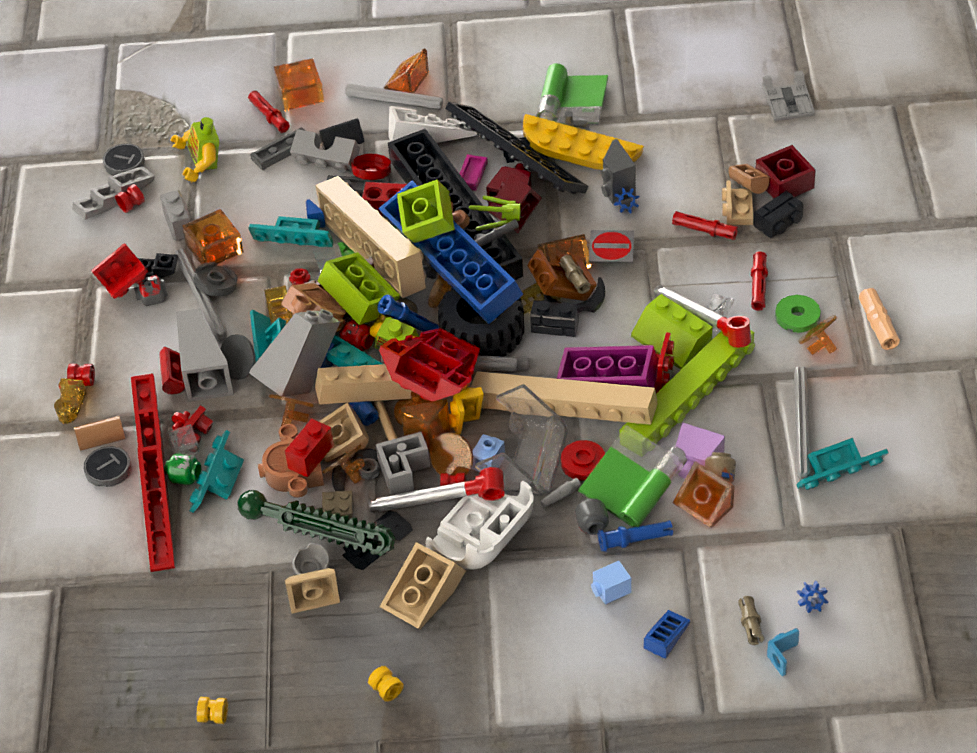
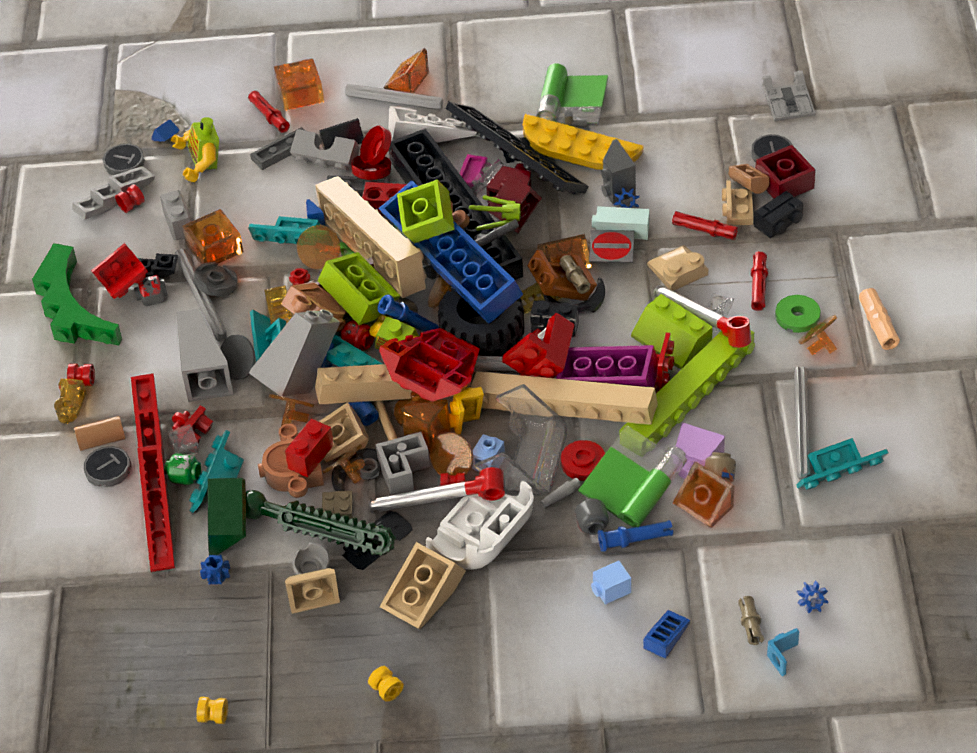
(69, 318): none -> green arch
(165, 131): none -> blue slope
(171, 371): red brick -> none
(215, 569): none -> blue gear
(226, 513): none -> dark green slope
(317, 246): none -> clear orange shield
(375, 145): none -> red piece
(489, 172): none -> clear plate
(542, 351): none -> red brick
(622, 219): none -> light aqua brick
(678, 267): none -> tan slope
(768, 144): none -> black tile

